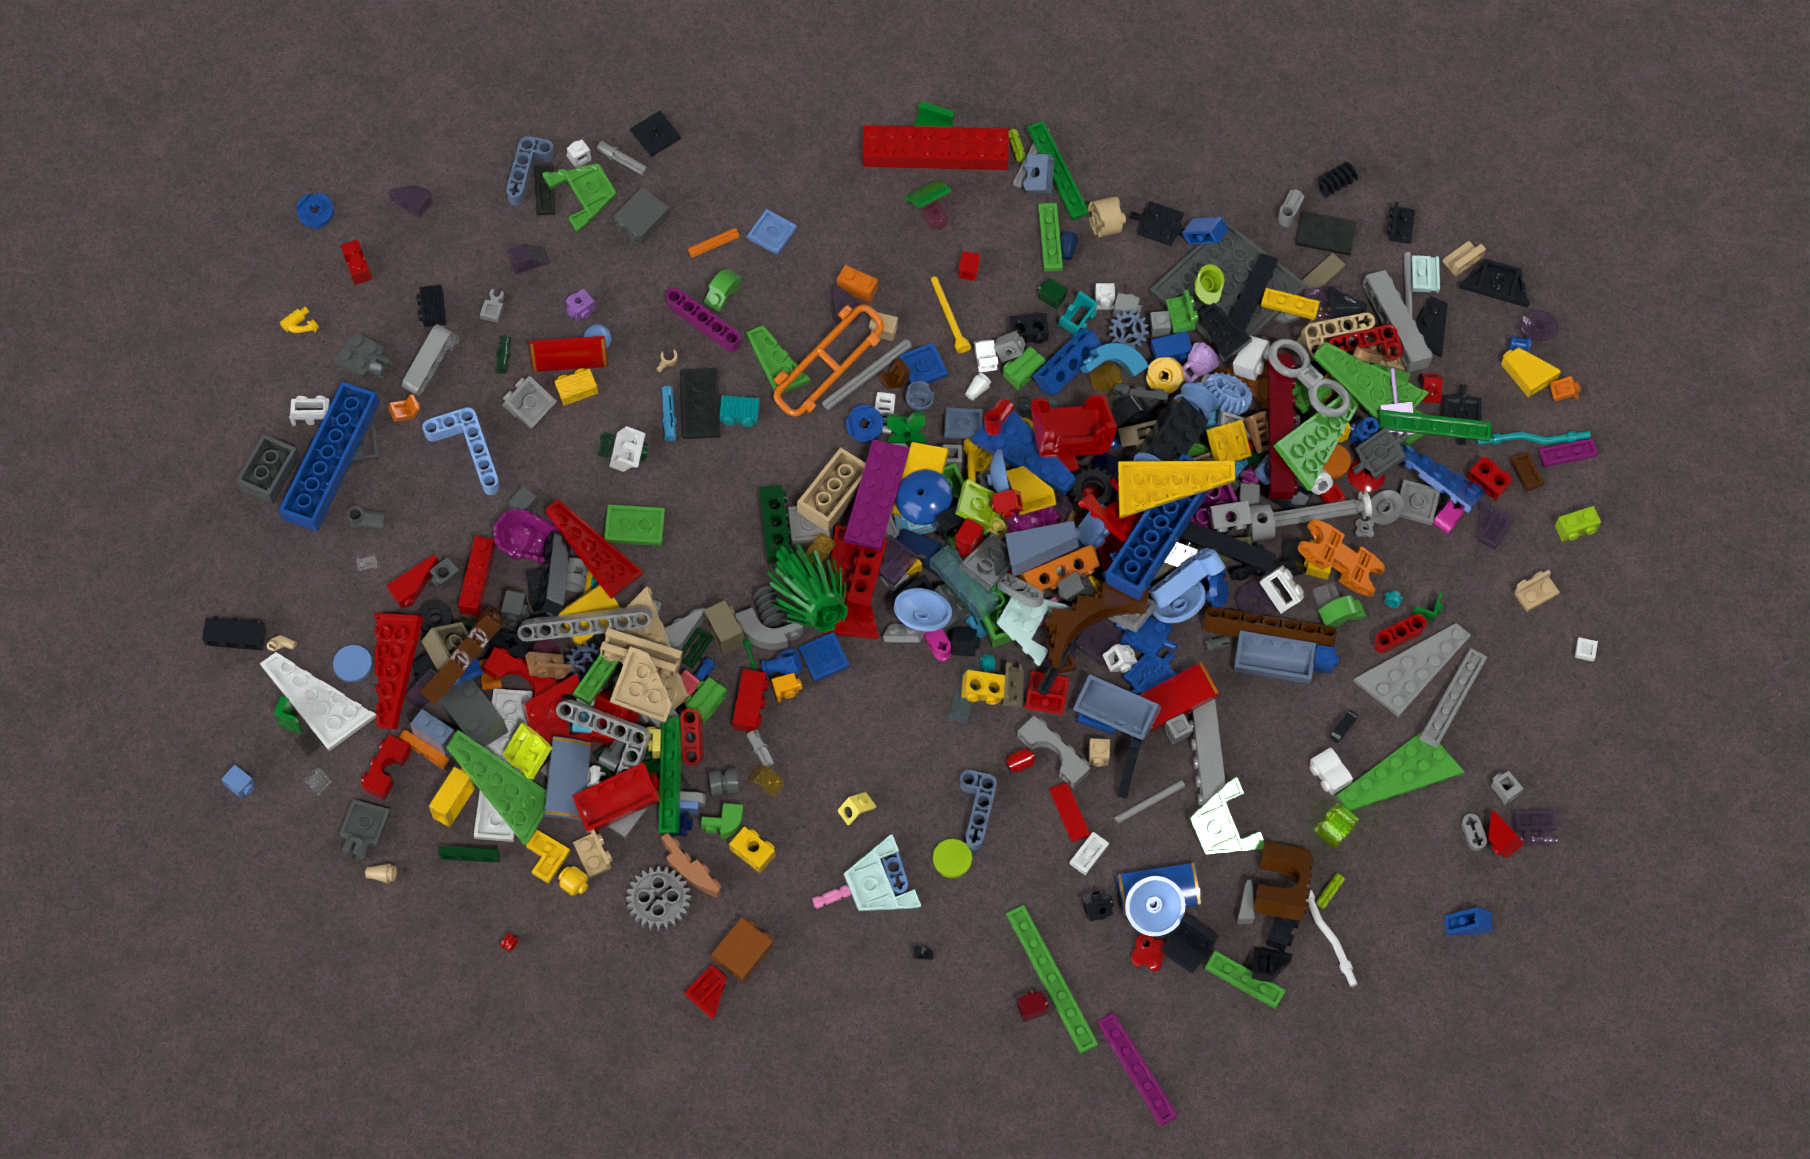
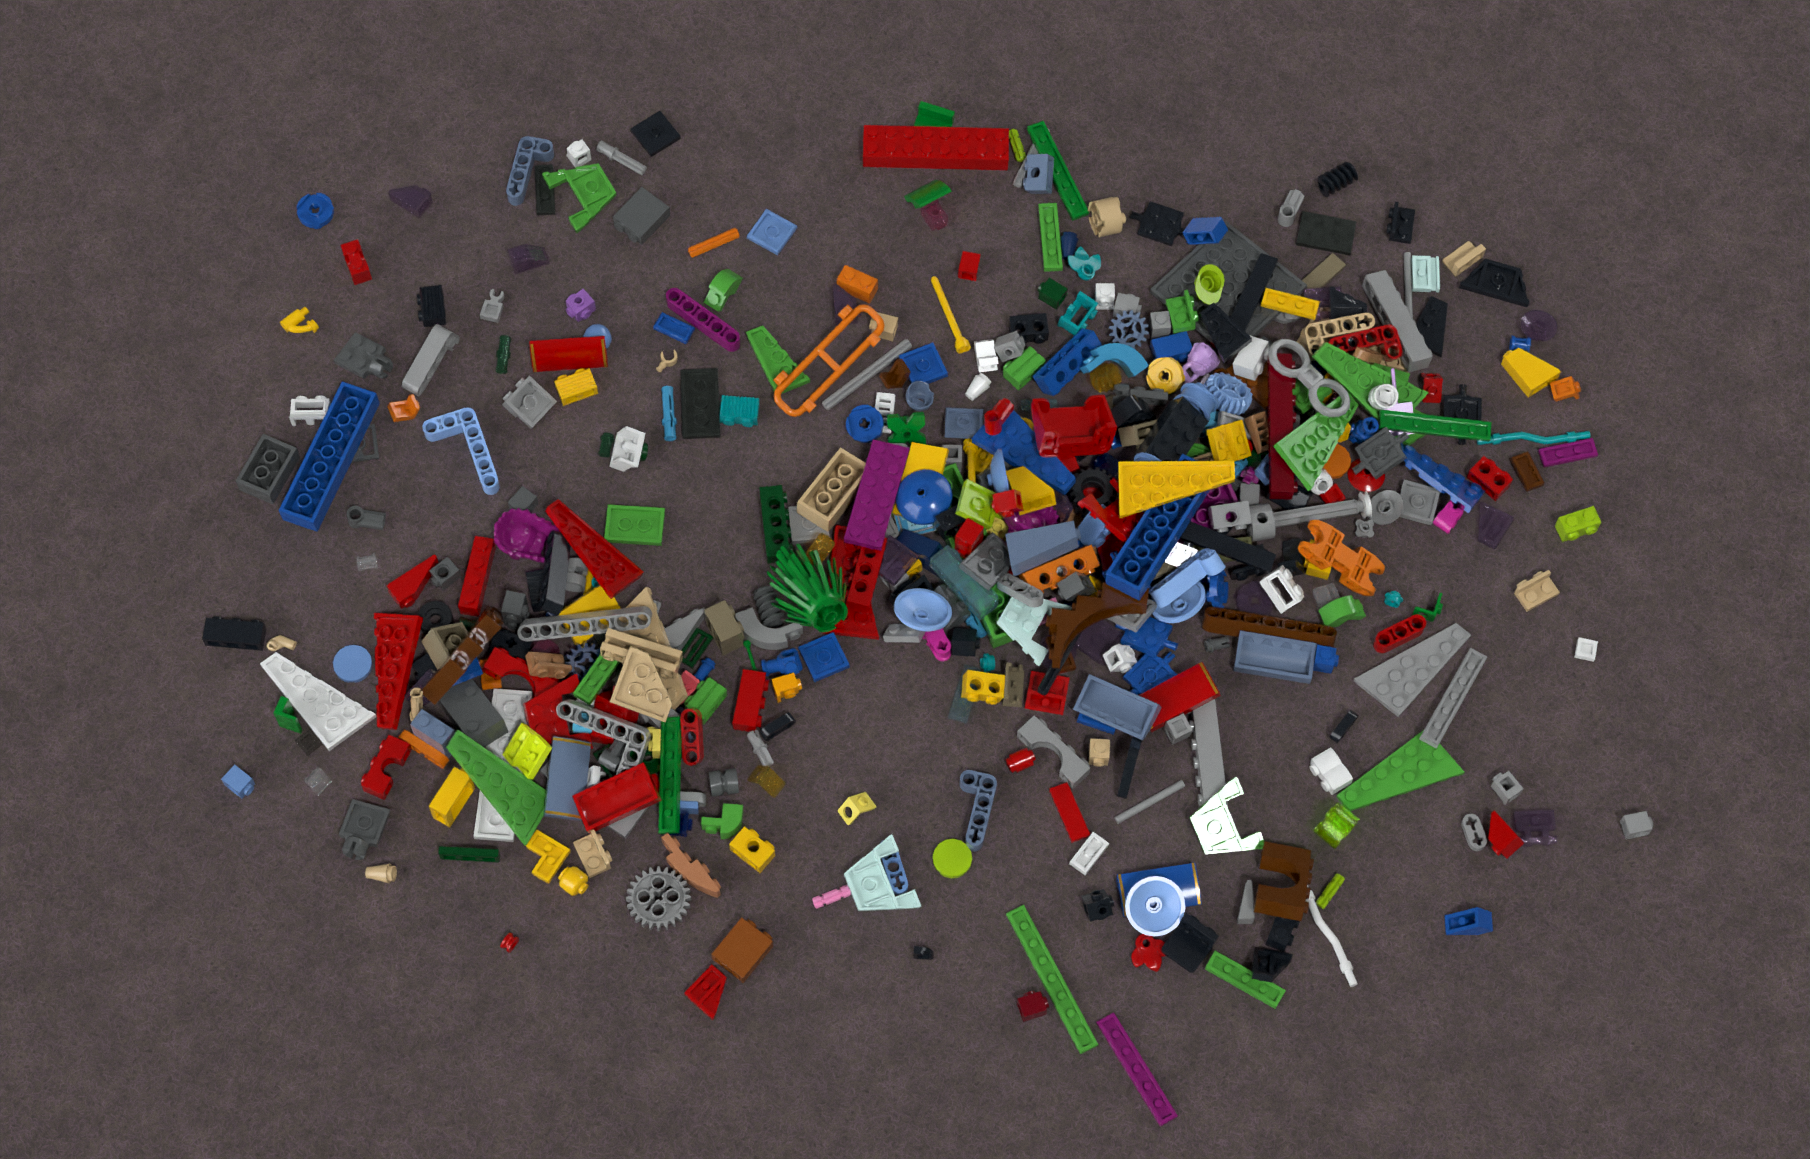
(416, 702): none -> tan pin
(674, 328): none -> blue tile
(777, 726): none -> black beam
(1082, 262): none -> teal plate
(1383, 396): none -> white wheel
(1636, 825): none -> light grey brick

